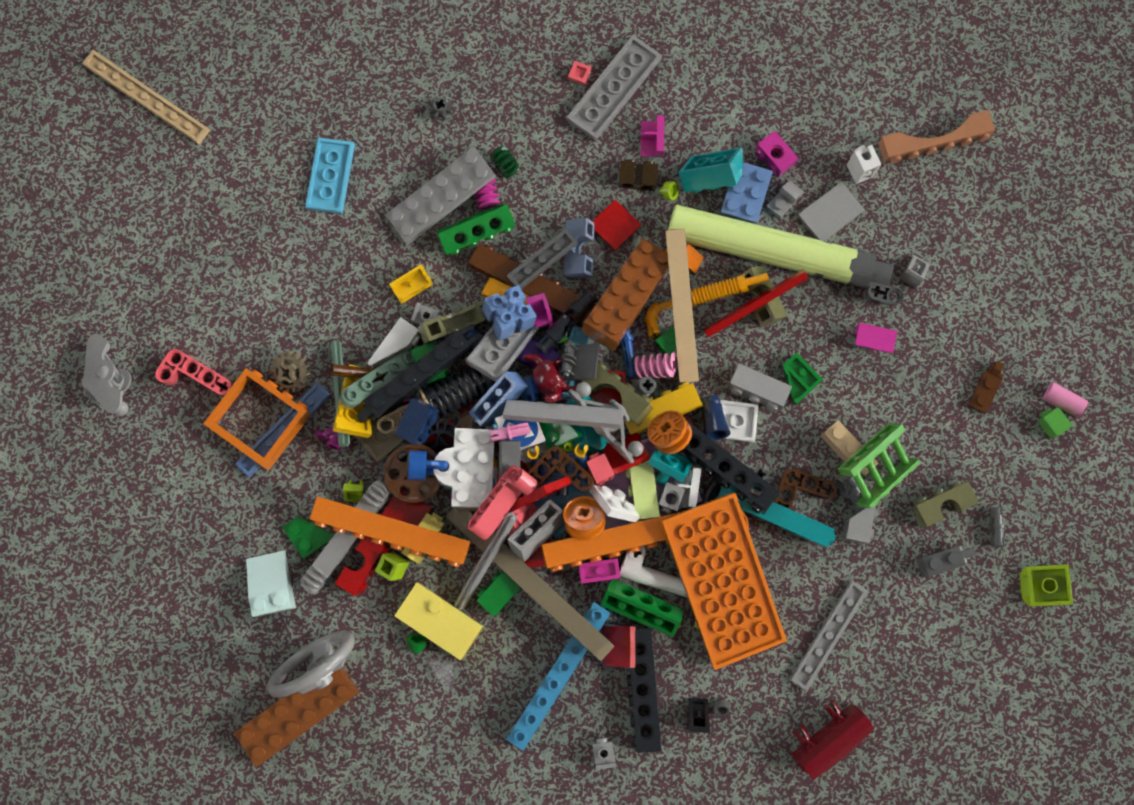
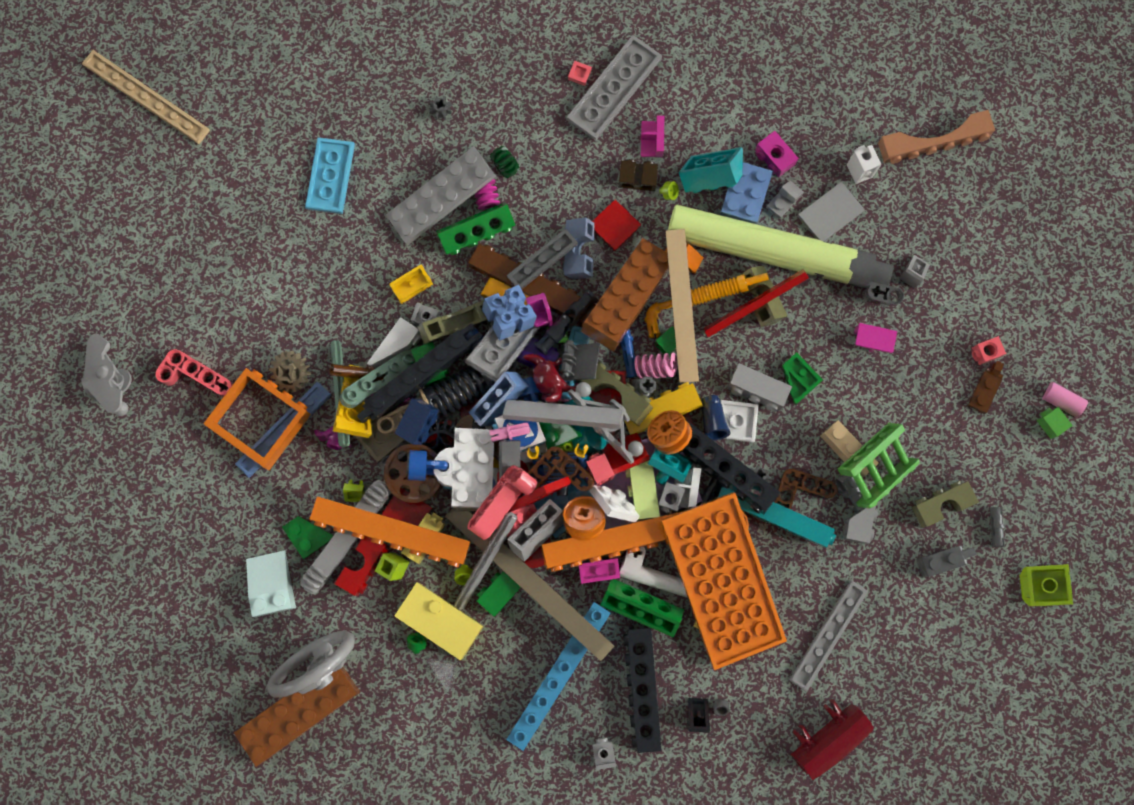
(462, 574): none -> lime tile
(624, 646): red tile -> none
(995, 347): none -> coral brick

